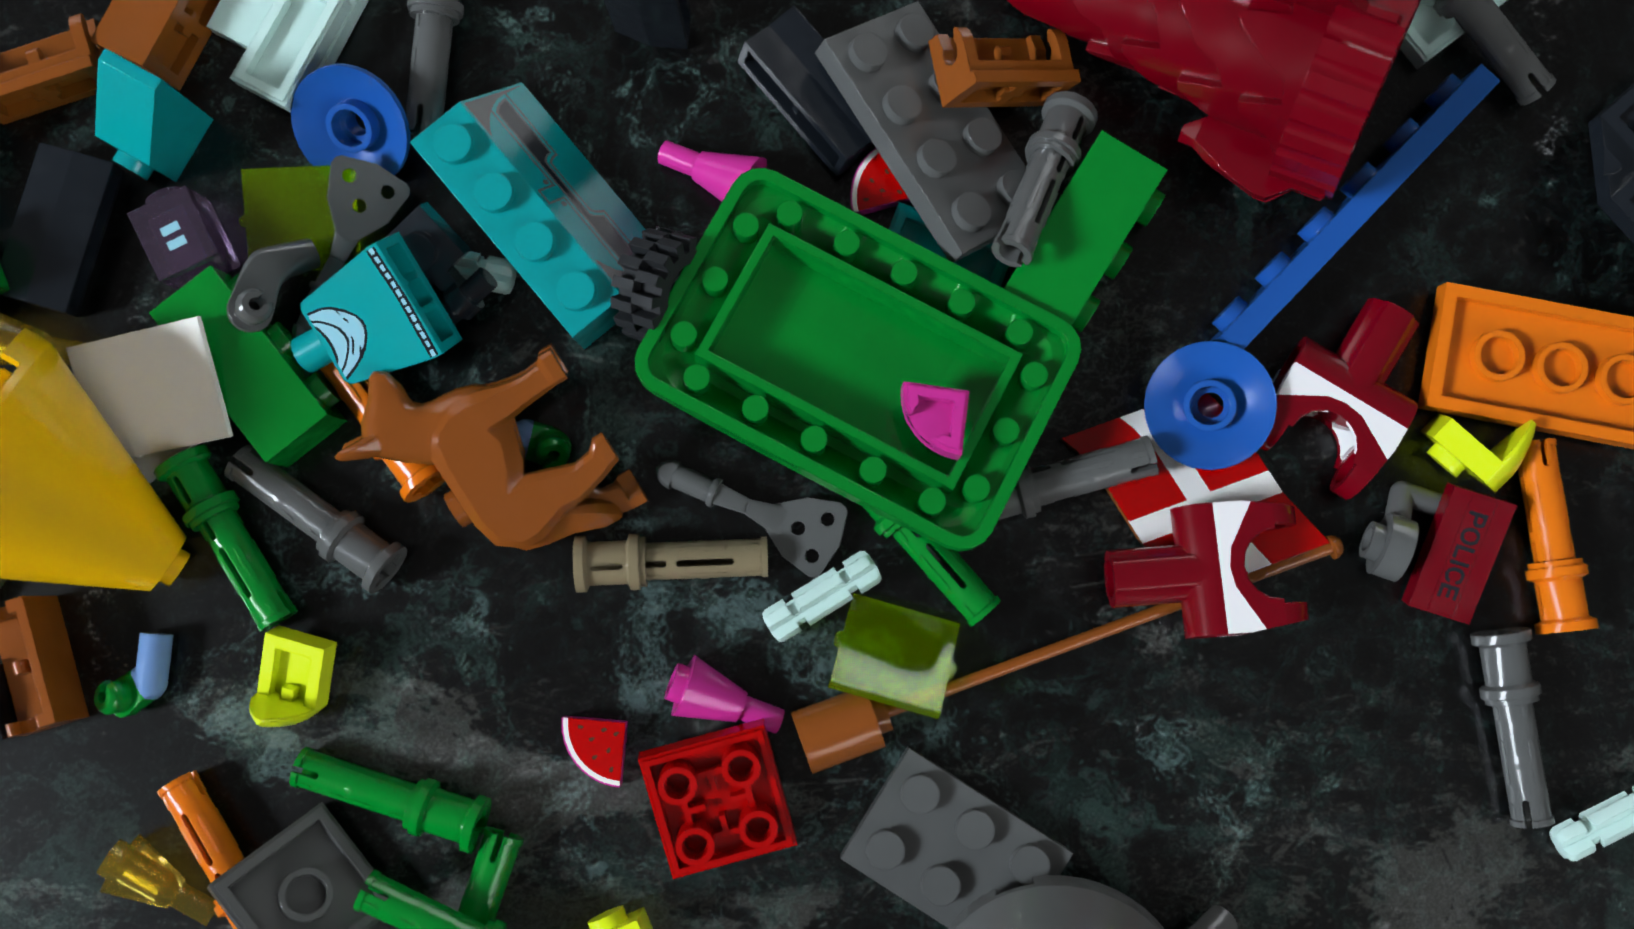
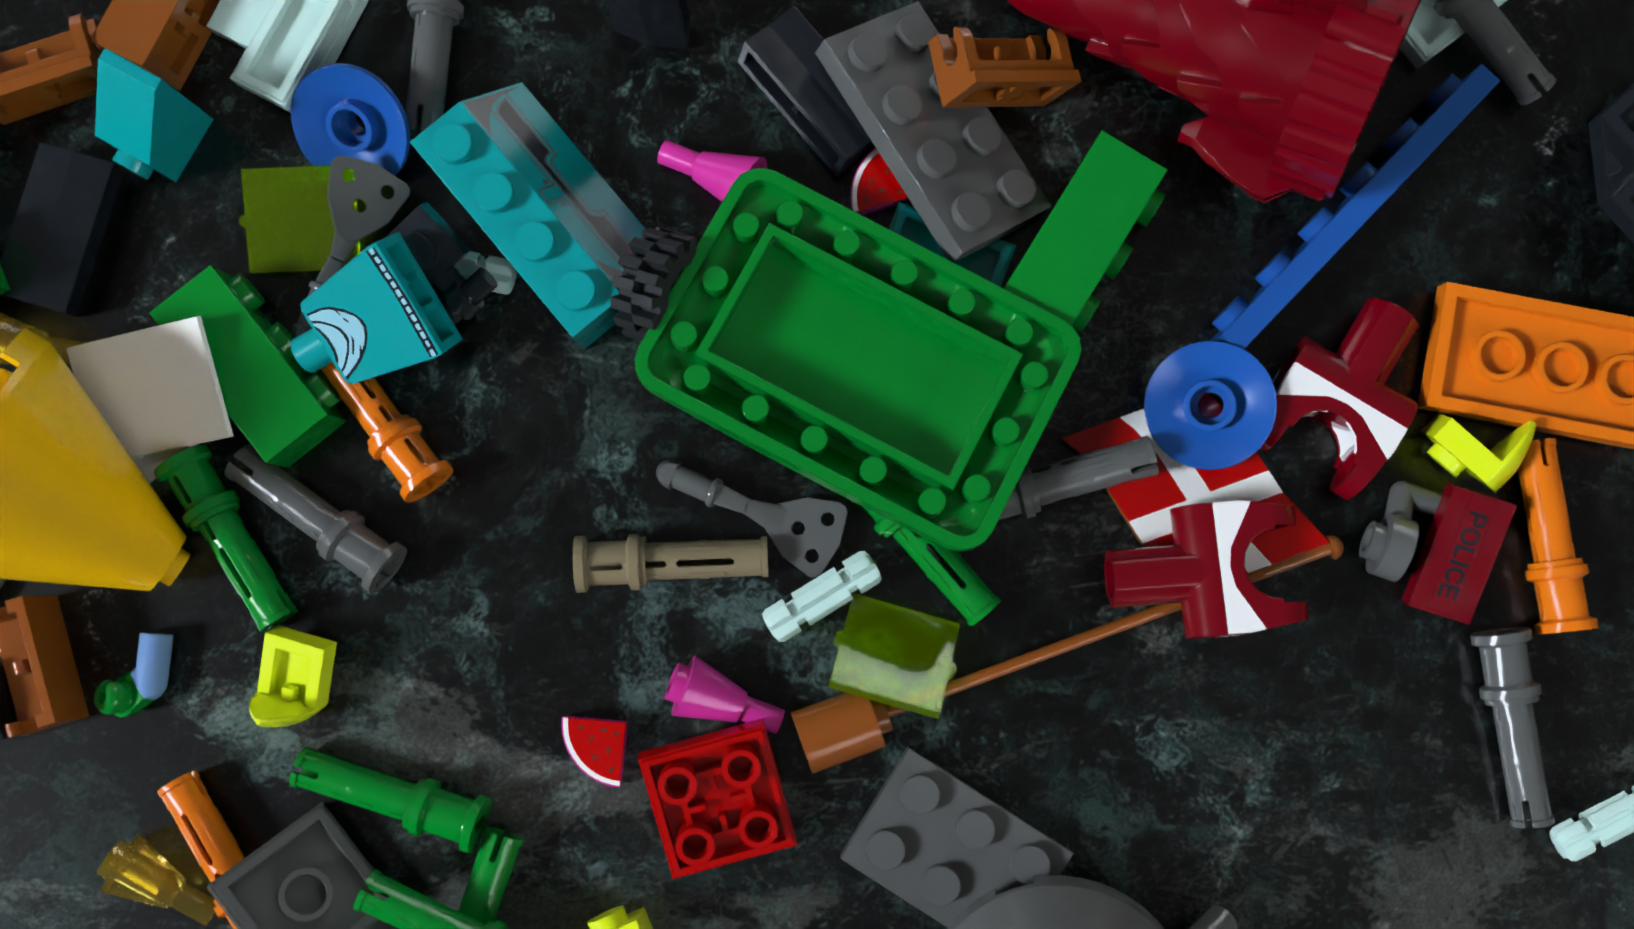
(182, 235): clear purple brick -> none
(260, 280): dark grey arm -> none
(482, 457): dark orange animal -> none
(544, 443): green arm -> none
(936, 416): dark pink tile -> none
(1051, 157): dark grey pin -> none

